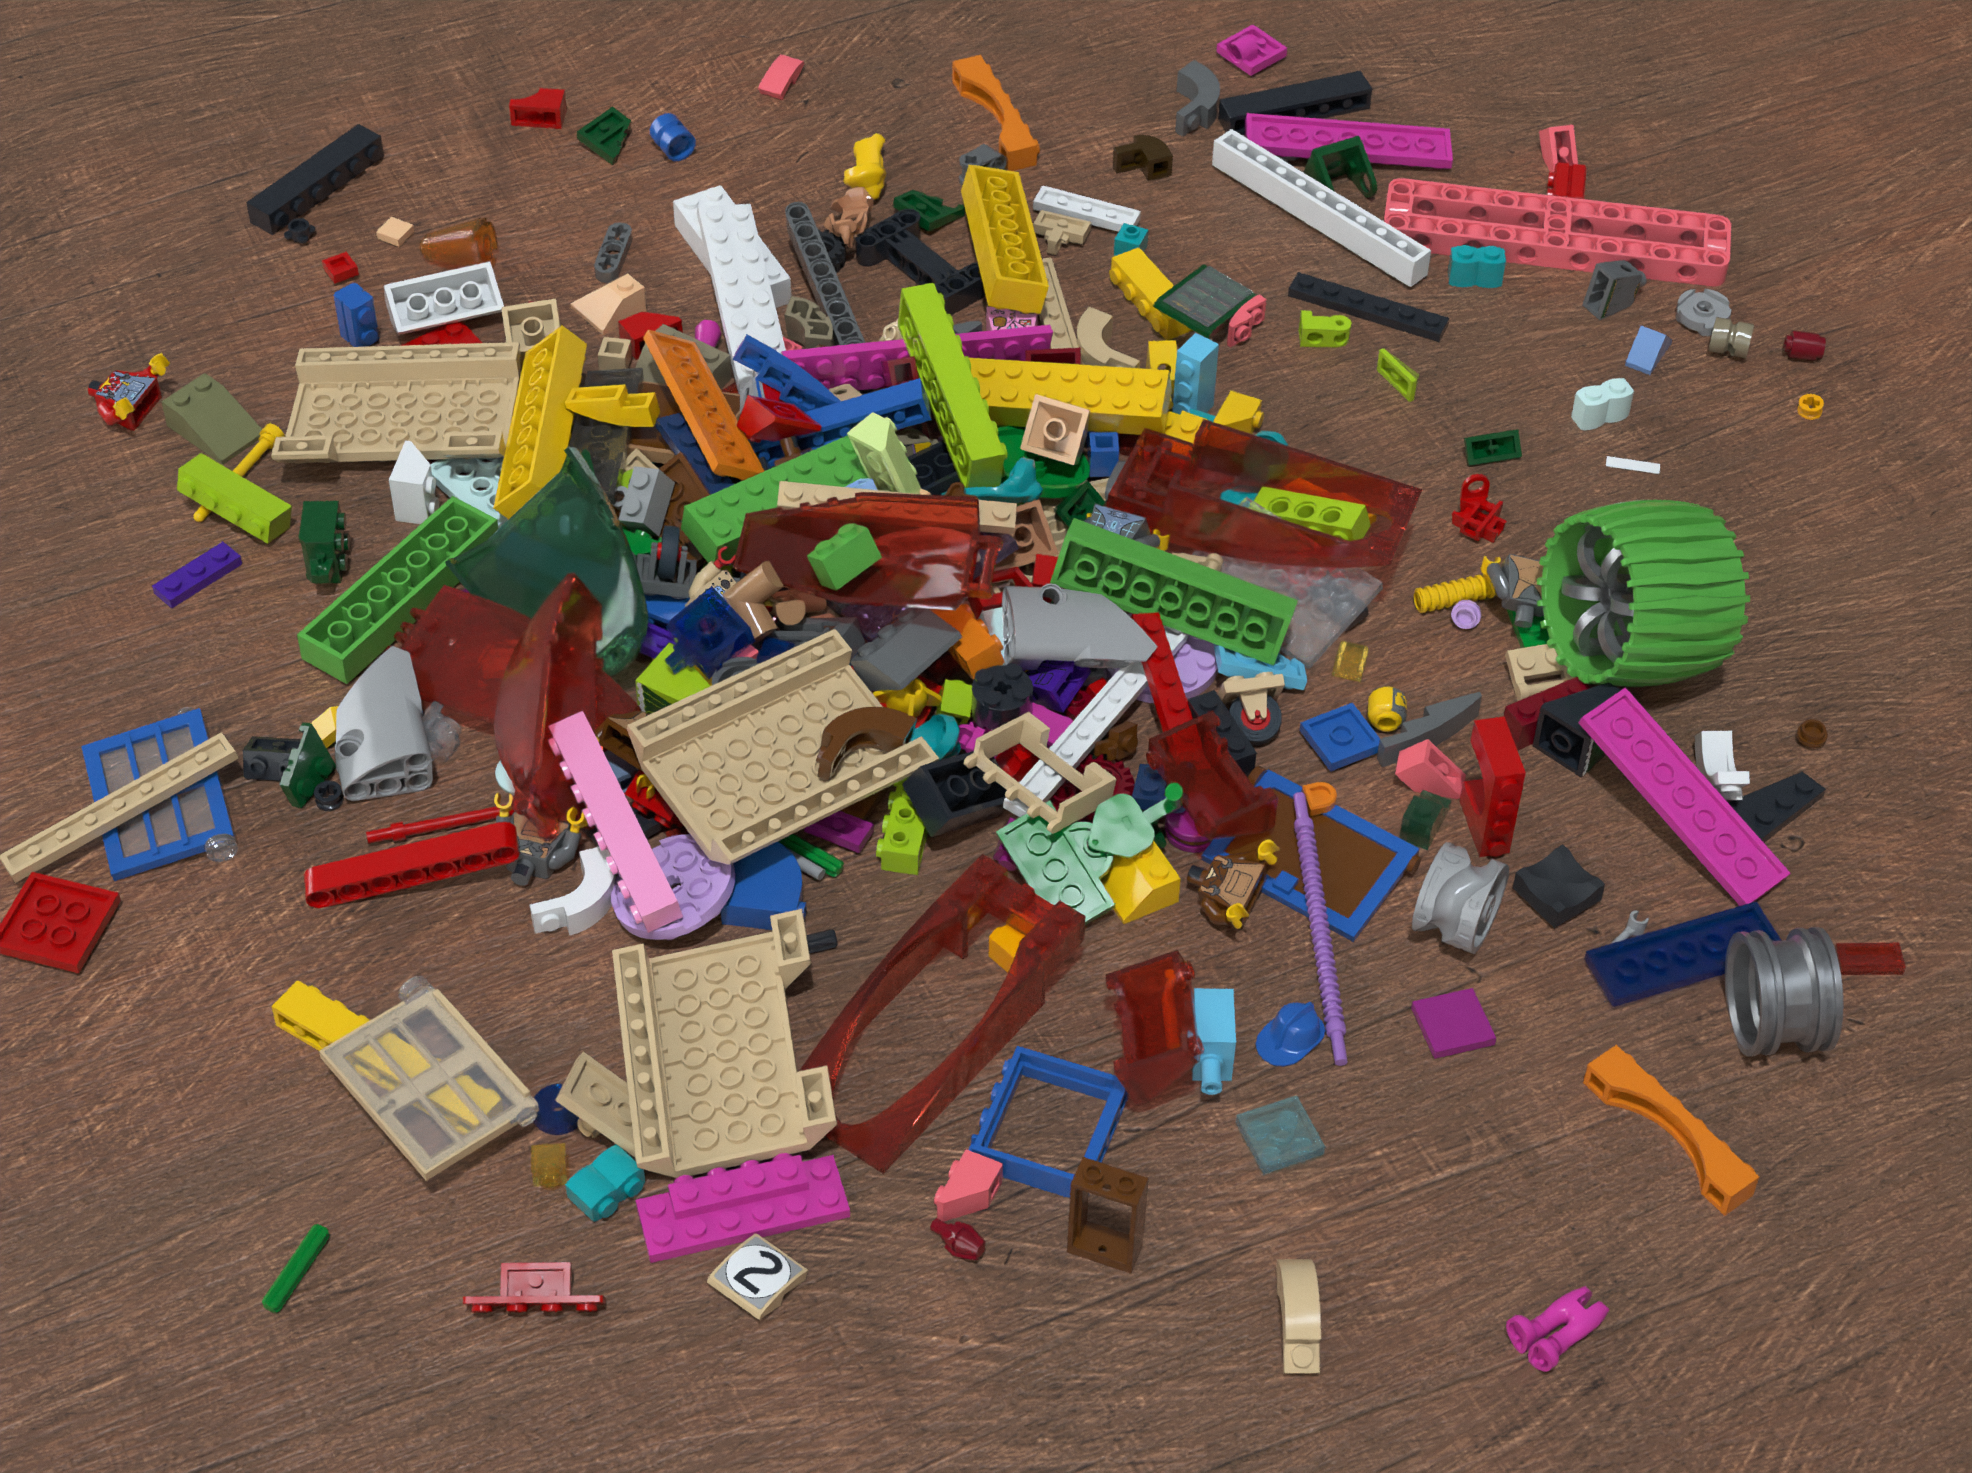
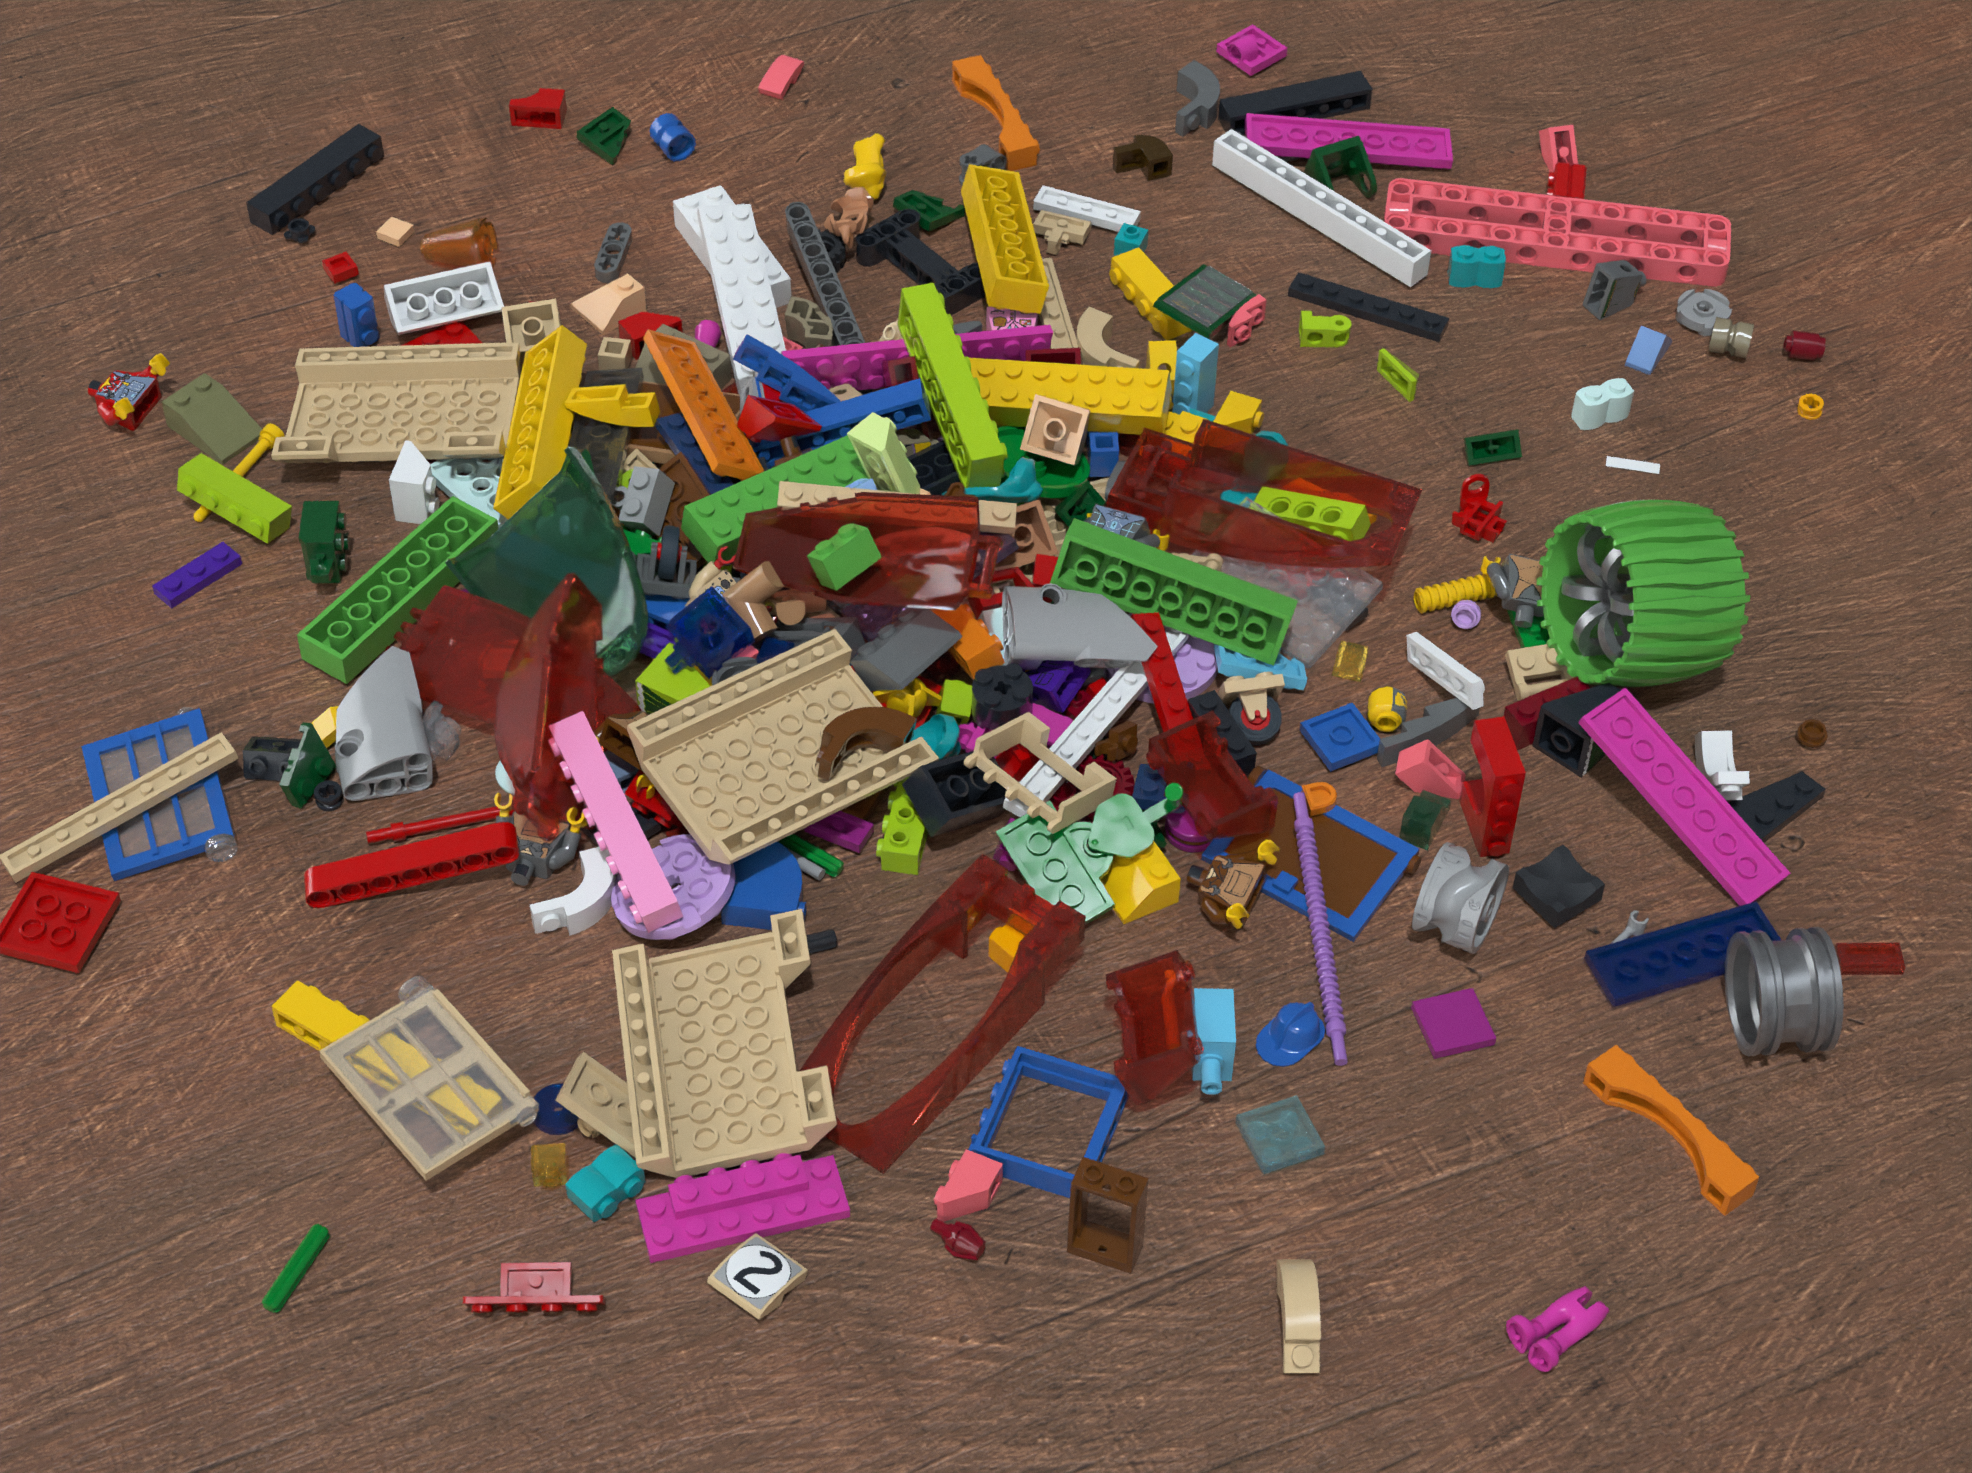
(1445, 670): none -> white plate

